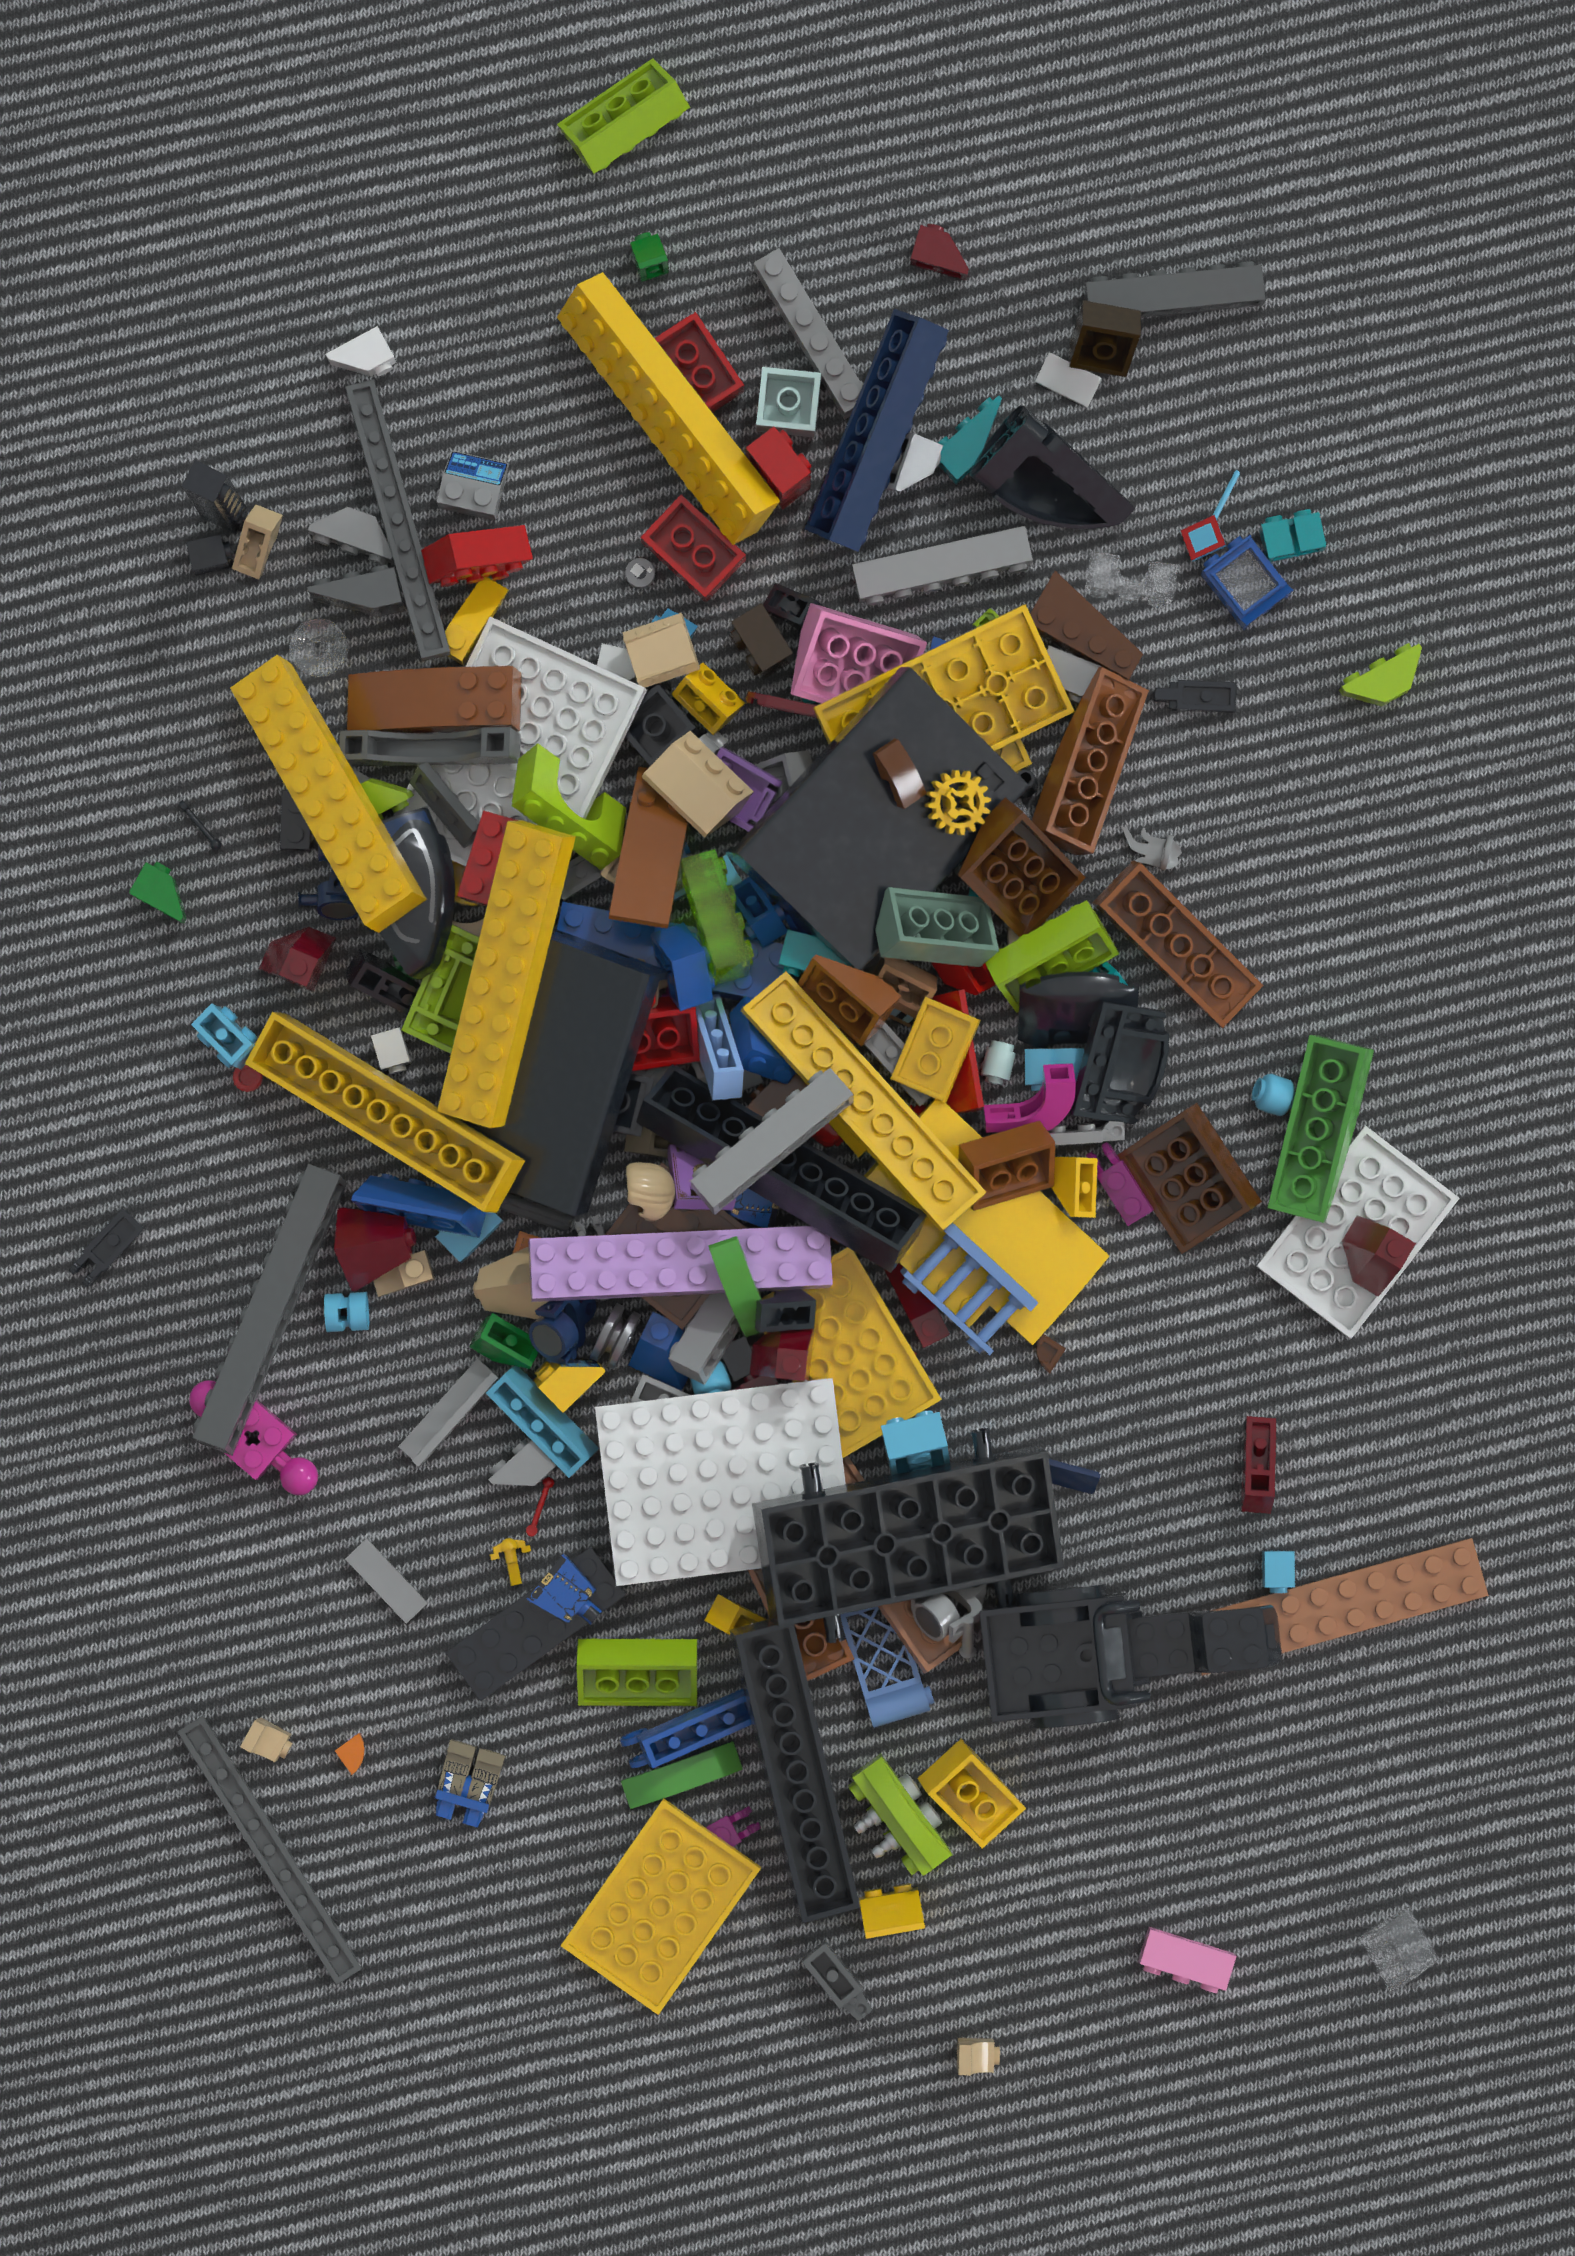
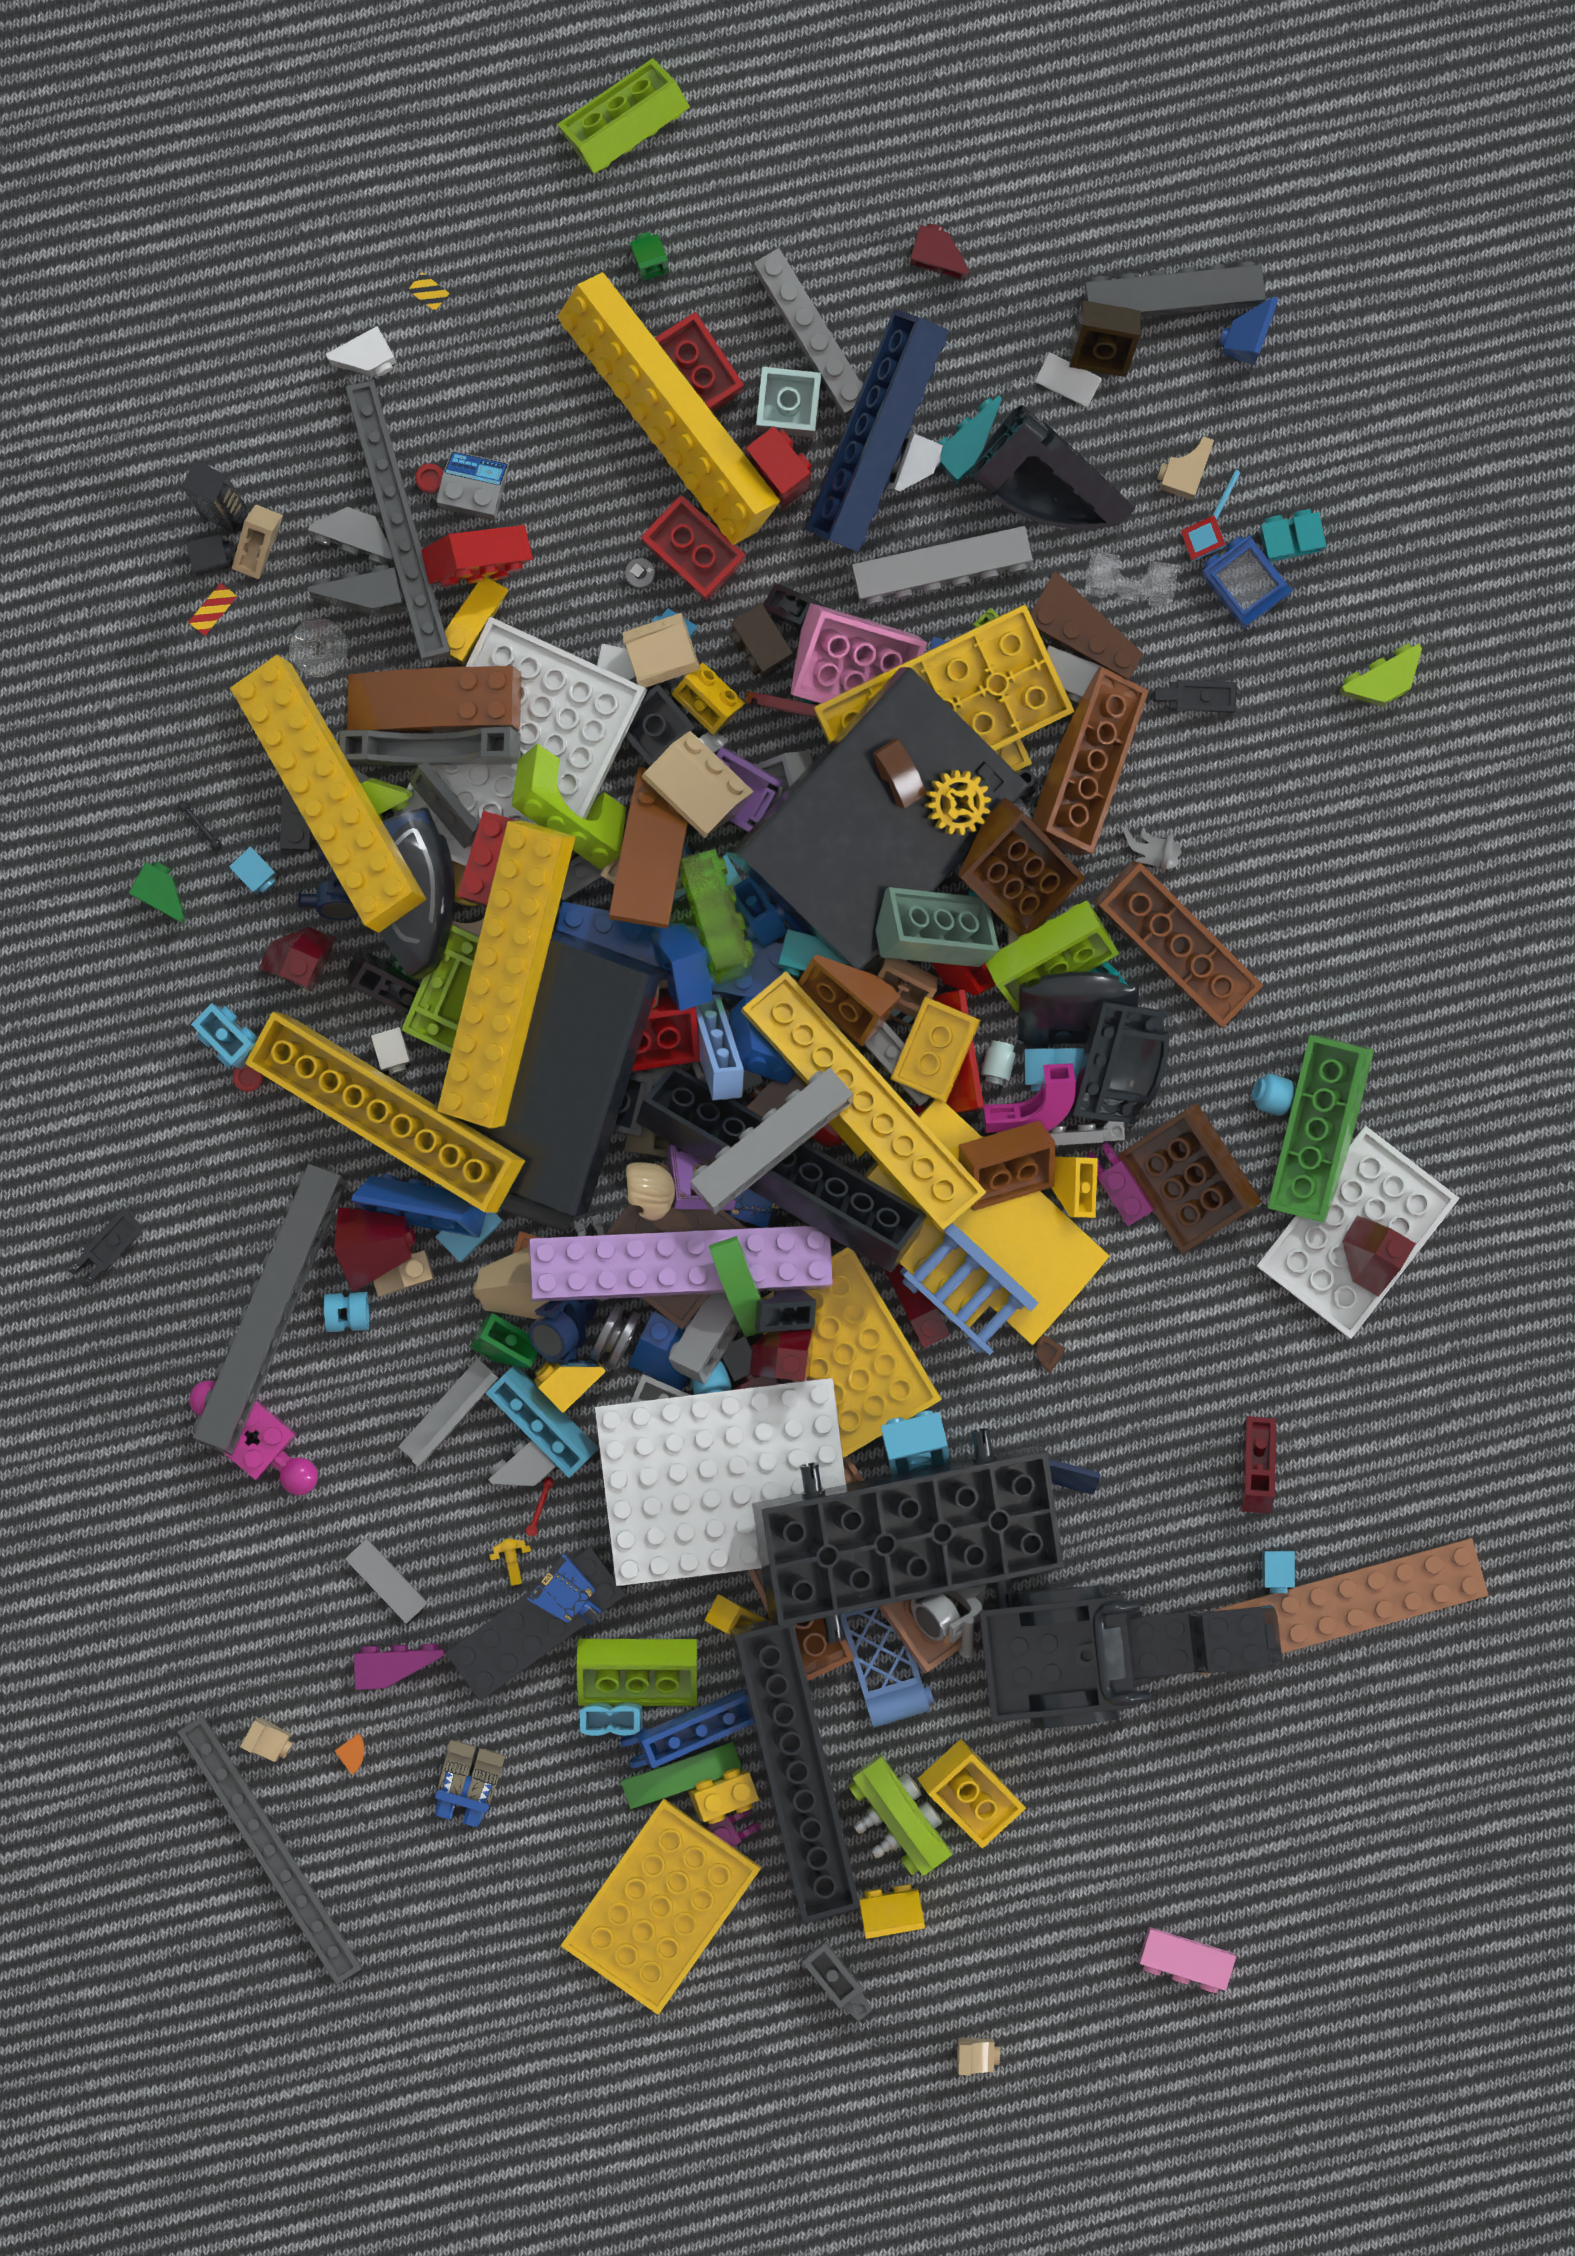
(212, 609): none -> sticker
(254, 871): none -> medium azure brick
(383, 1668): none -> magenta slope
(428, 291): none -> sticker
(429, 478): none -> red tile
(602, 1718): none -> medium azure brick
(723, 1795): none -> yellow brick
(1184, 474): none -> tan arch
(1248, 333): none -> blue slope
(1398, 1949): clear slope -> none

